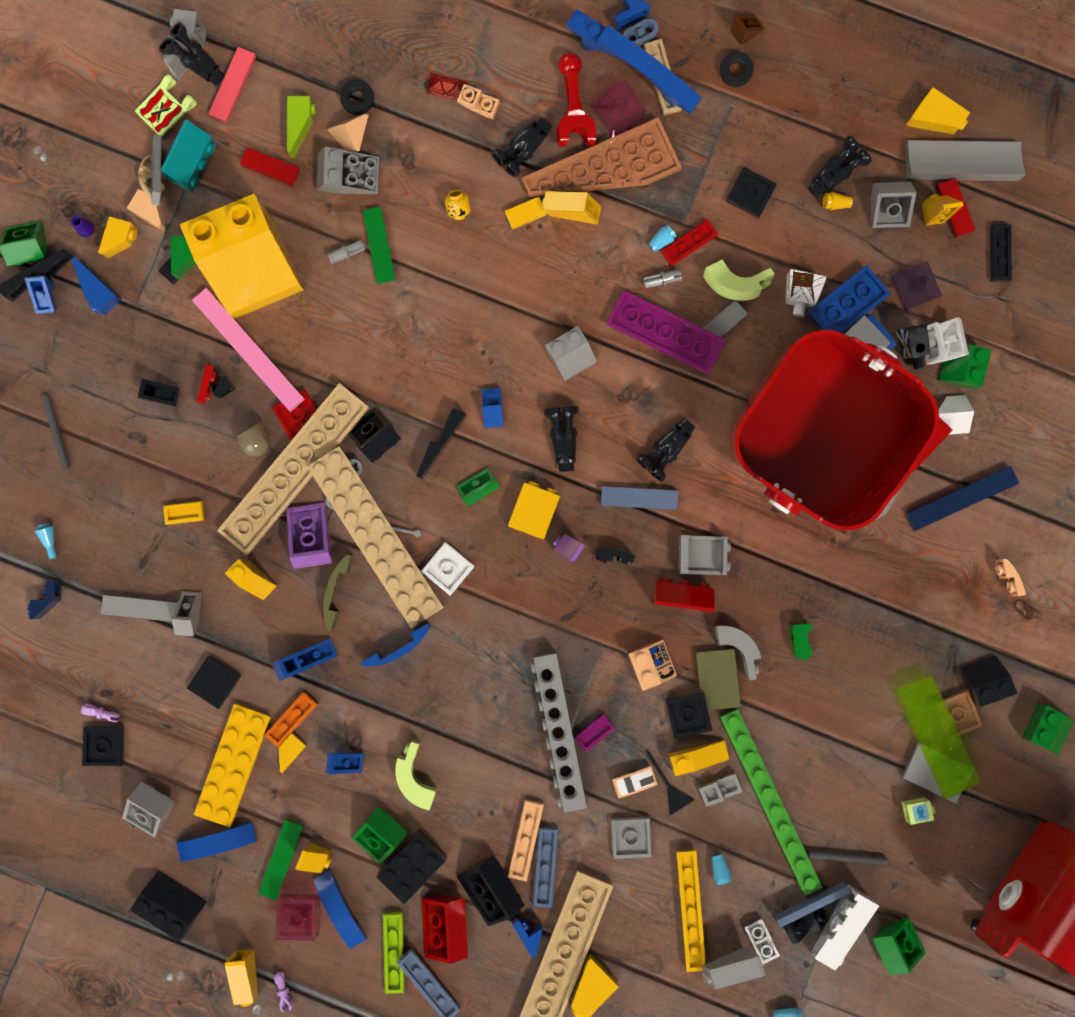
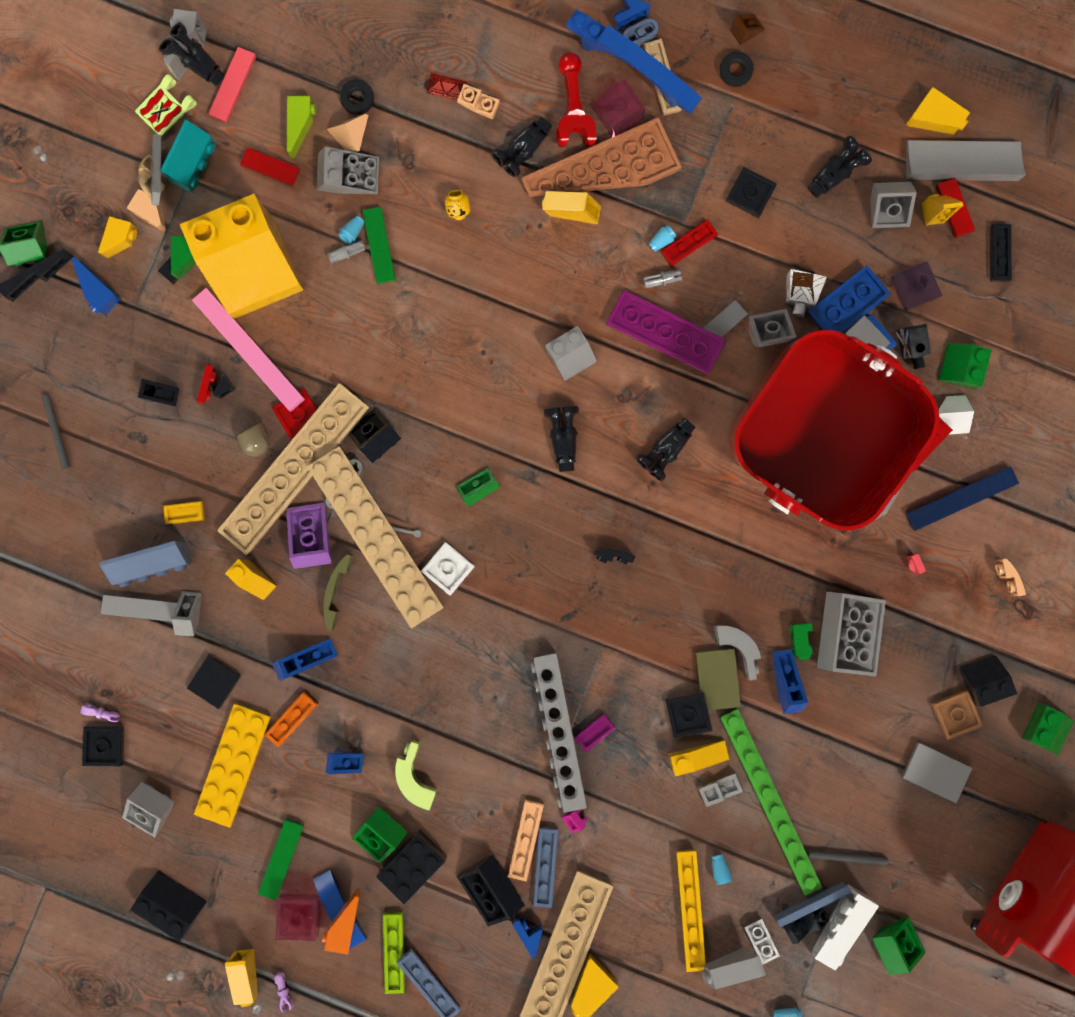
(39, 608): dark blue slope -> none
(40, 291): slope -> none
(46, 536): medium azure cone -> none
(83, 226): dark purple cone -> none
(147, 562): none -> sand blue slope
(216, 842): blue slope -> none
(289, 751): yellow tile -> none
(314, 858): yellow slope -> none
(341, 928): none -> orange slope
(350, 231): none -> medium azure cone
(377, 659): blue slope -> none
(434, 449): black slope -> none
(445, 928): red slope -> none
(492, 408): blue slope -> none
(525, 213): yellow tile -> none
(534, 510): yellow panel -> none
(568, 547): medium lavender slope -> none
(574, 822): none -> dark pink tile
(631, 837): light grey tile -> none
(634, 782): slope -> none
(639, 498): sand blue tile -> none
(652, 665): light nougat slope -> none
(675, 797): black piece -> none
(684, 595): red slope -> none
(703, 555): light grey panel -> none
(733, 286): yellowish green arch -> none
(771, 328): none -> light grey slope
(788, 682): none -> blue slope
(836, 201): yellow cone -> none
(851, 634): none -> light grey slope
(916, 564): none -> coral tile
(918, 810): yellowish green brick -> none
(937, 736): clear neon green plate -> none
(946, 341): white slope -> none

